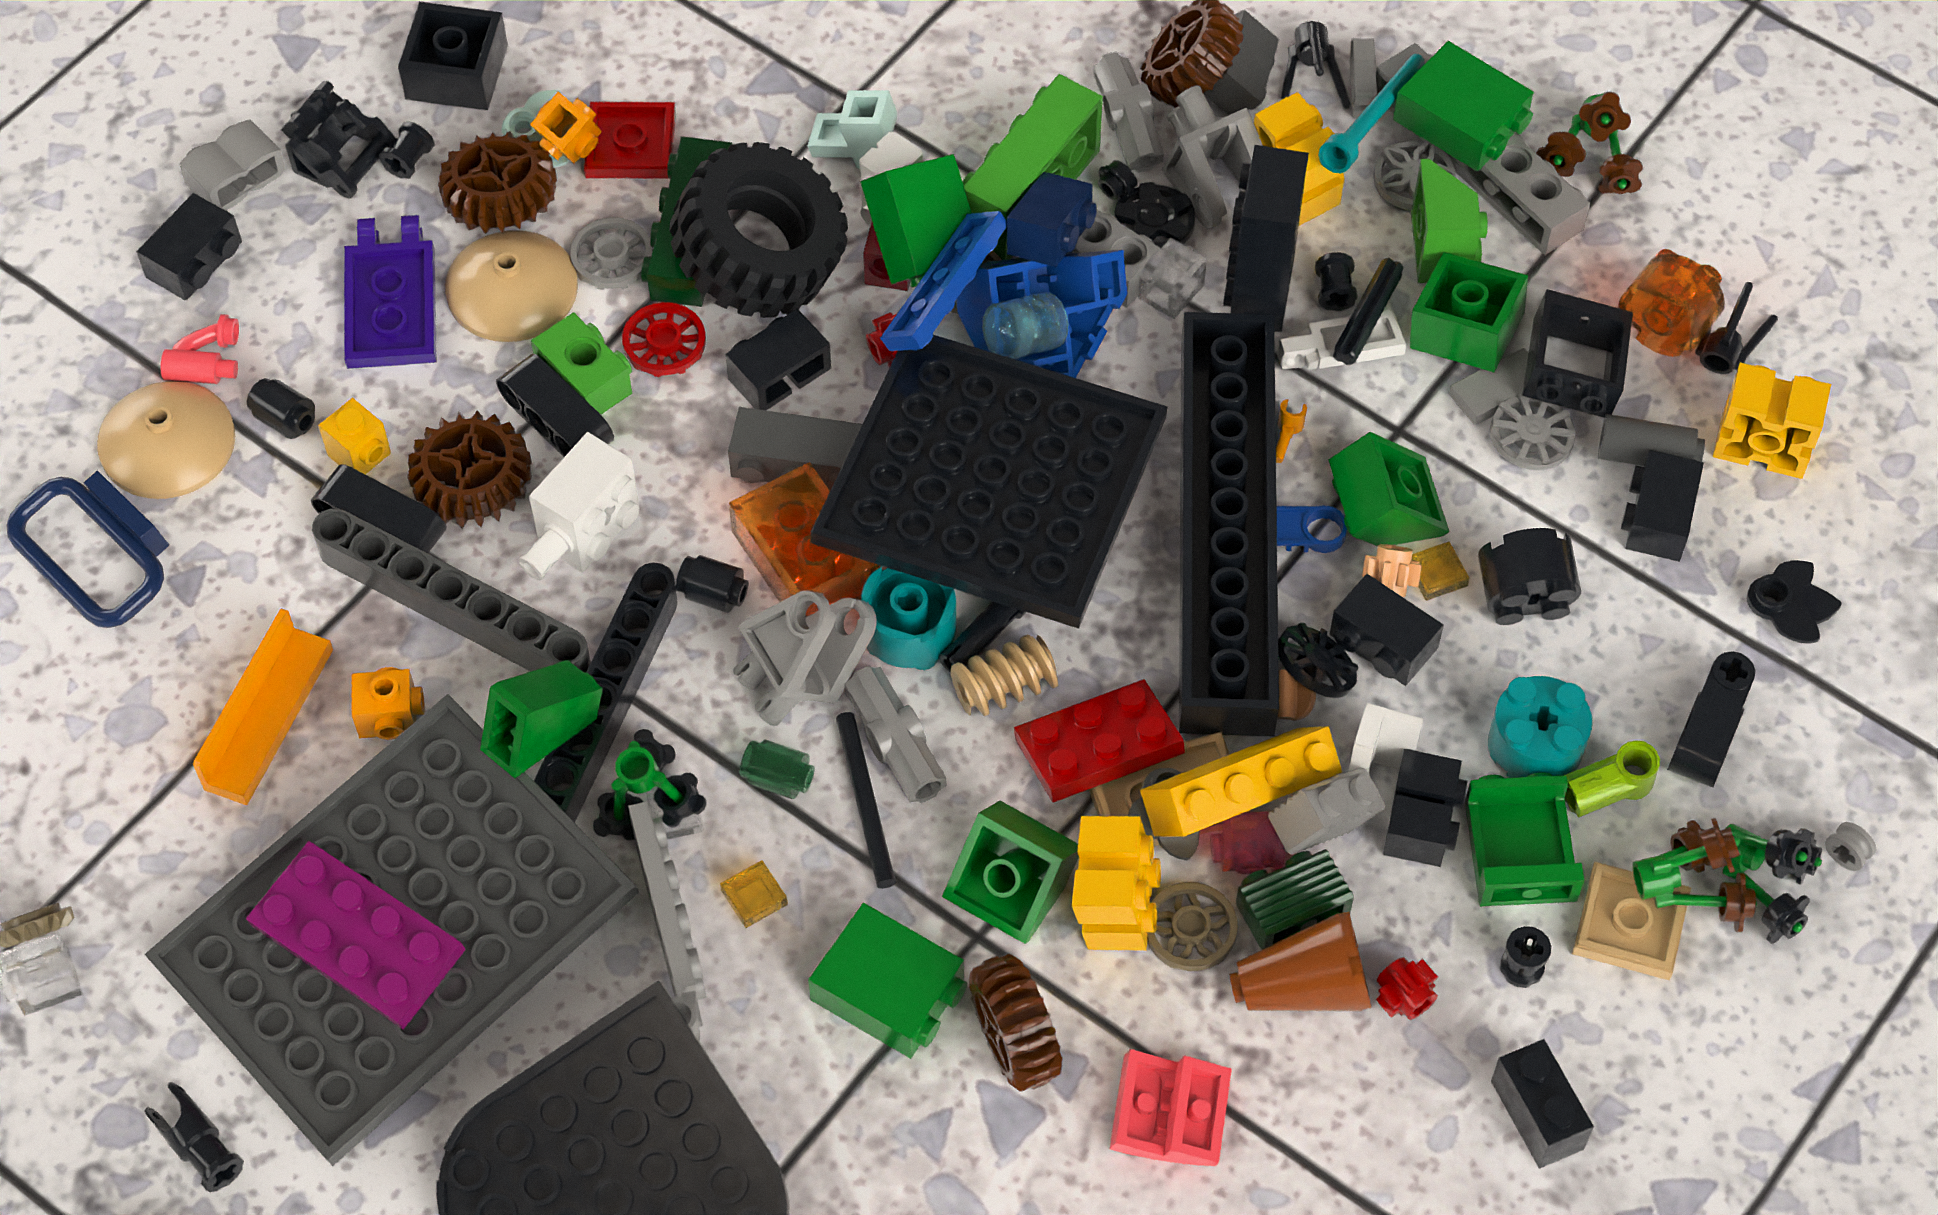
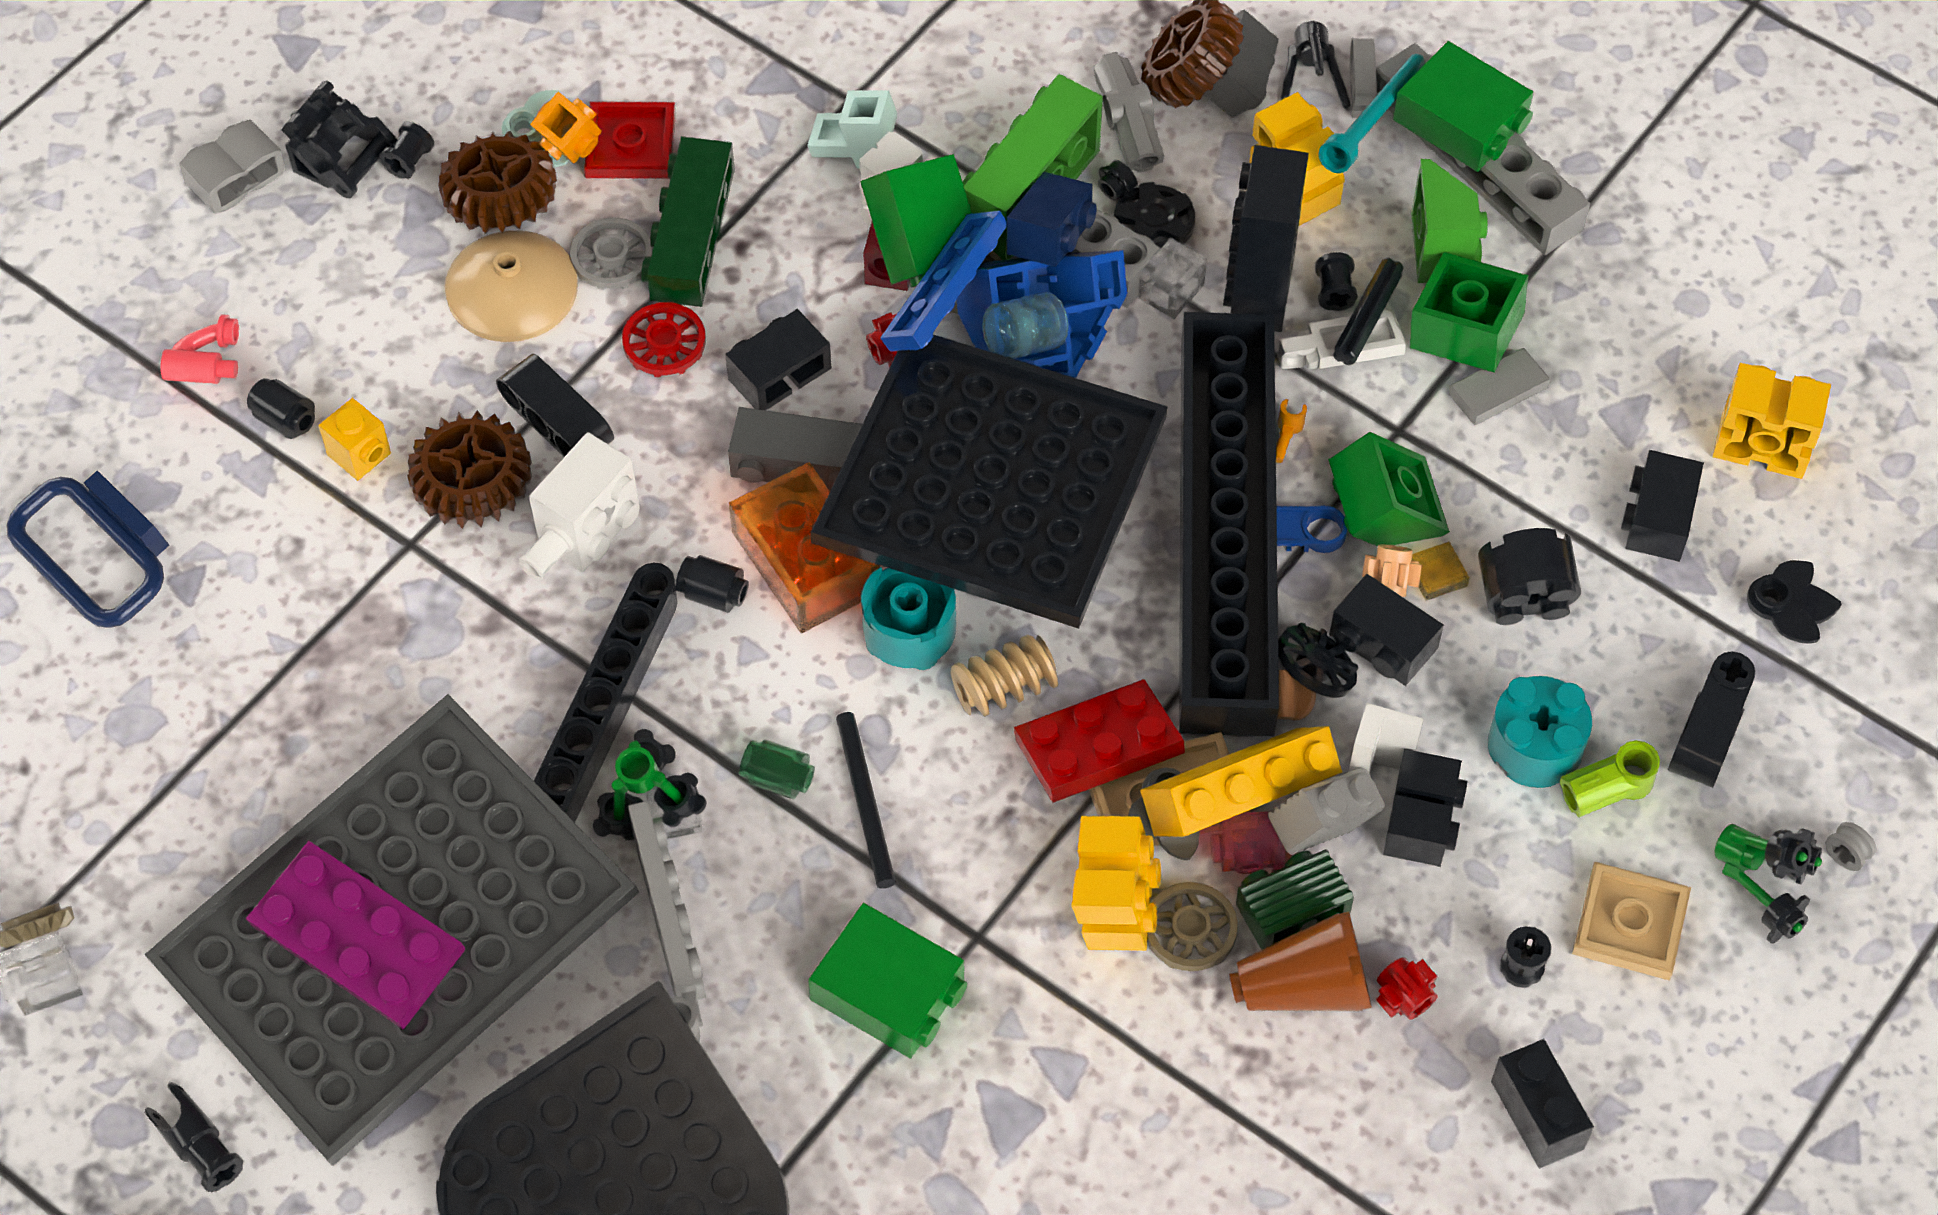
(167, 456): tan dish -> none
(189, 246): black brick -> none
(261, 710): light orange panel -> none
(380, 506): black beam -> none
(385, 702): light orange brick -> none
(389, 298): dark purple tile -> none
(439, 581): dark grey beam -> none
(453, 55): black brick -> none
(537, 714): green slope -> none
(574, 343): bright green brick -> none
(753, 894): clear yellow tile -> none
(783, 192): black tyre -> none
(803, 654): light grey piece -> none
(895, 734): light grey piece -> none
(979, 634): black pin -> none
(1011, 870): green slope -> none
(1015, 1022): reddish brown gear -> none
(1171, 1109): coral slope -> none
(1202, 137): light grey piece -> none
(1407, 171): light grey wheel -> none
(1522, 840): green panel -> none
(1532, 433): light grey wheel -> none
(1601, 119): reddish brown plant -> none
(1605, 329): black window -> none
(1632, 438): dark grey brick -> none
(1673, 303): clear orange brick -> none
(1691, 850): plant -> none
(1723, 348): black plant -> none

